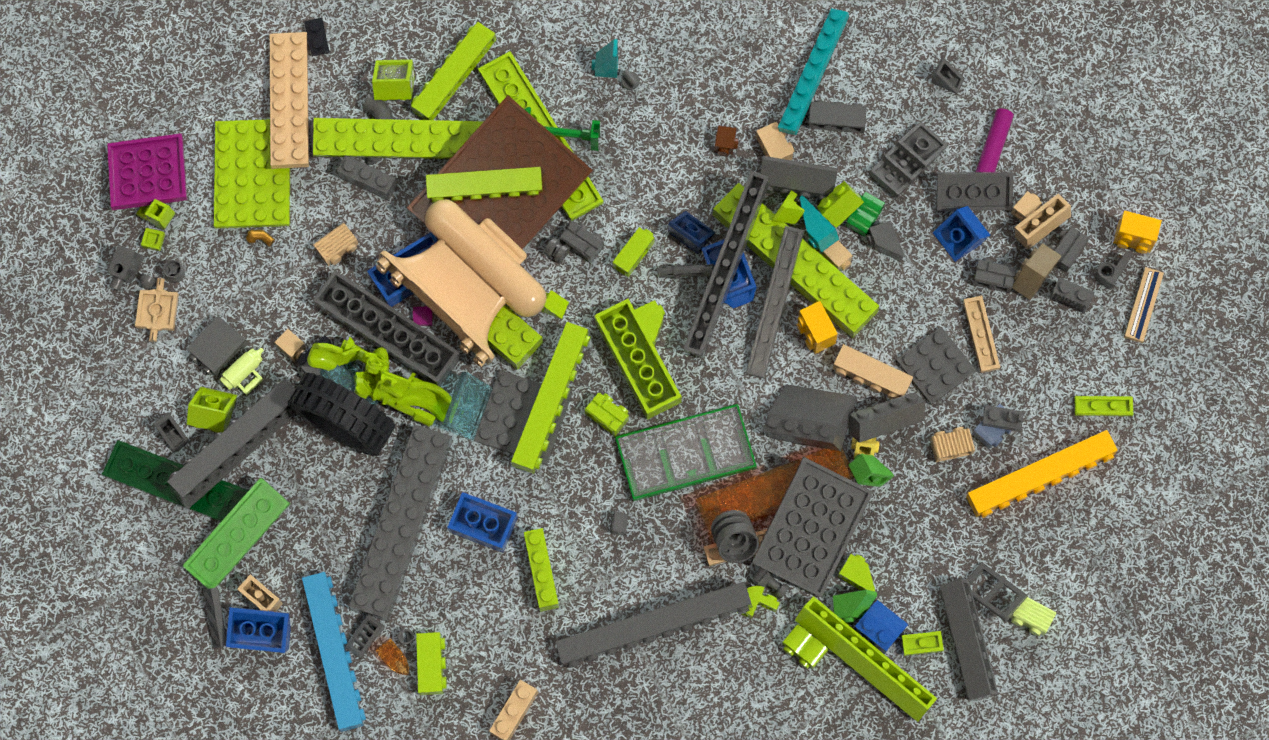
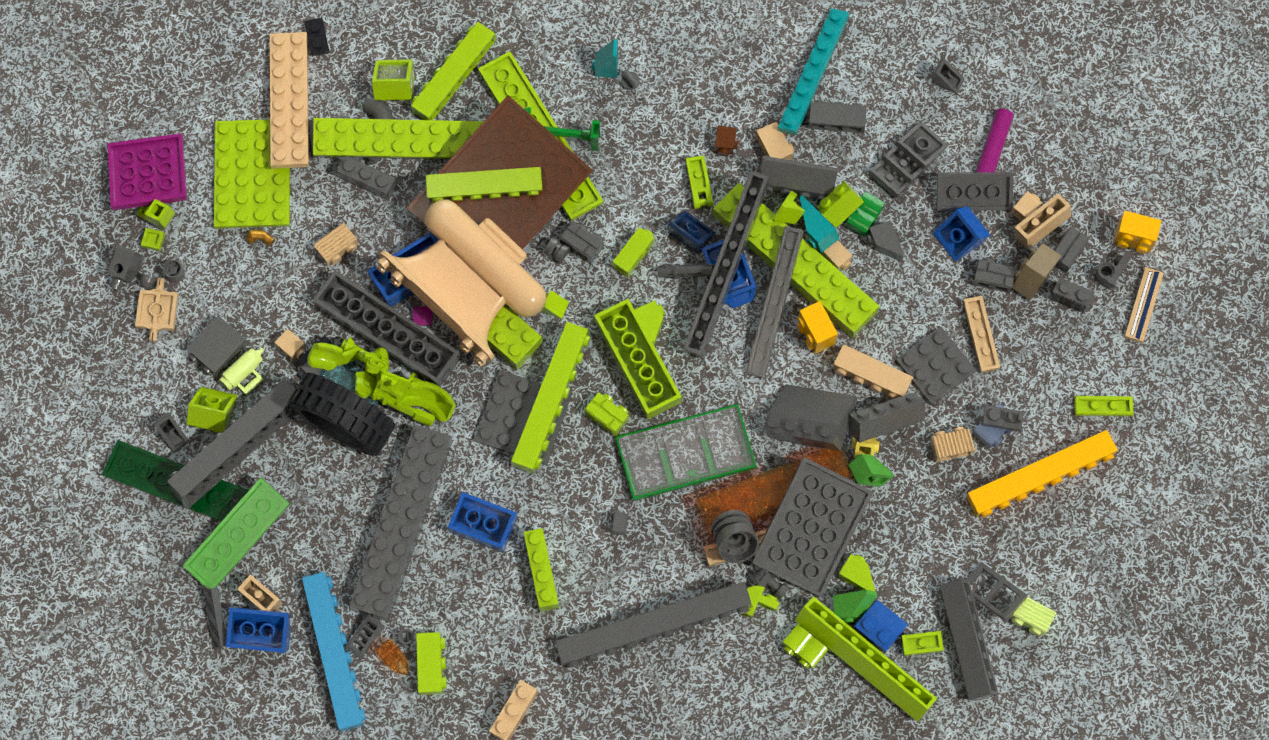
(467, 406): clear light blue tile -> none
(699, 181): none -> lime plate

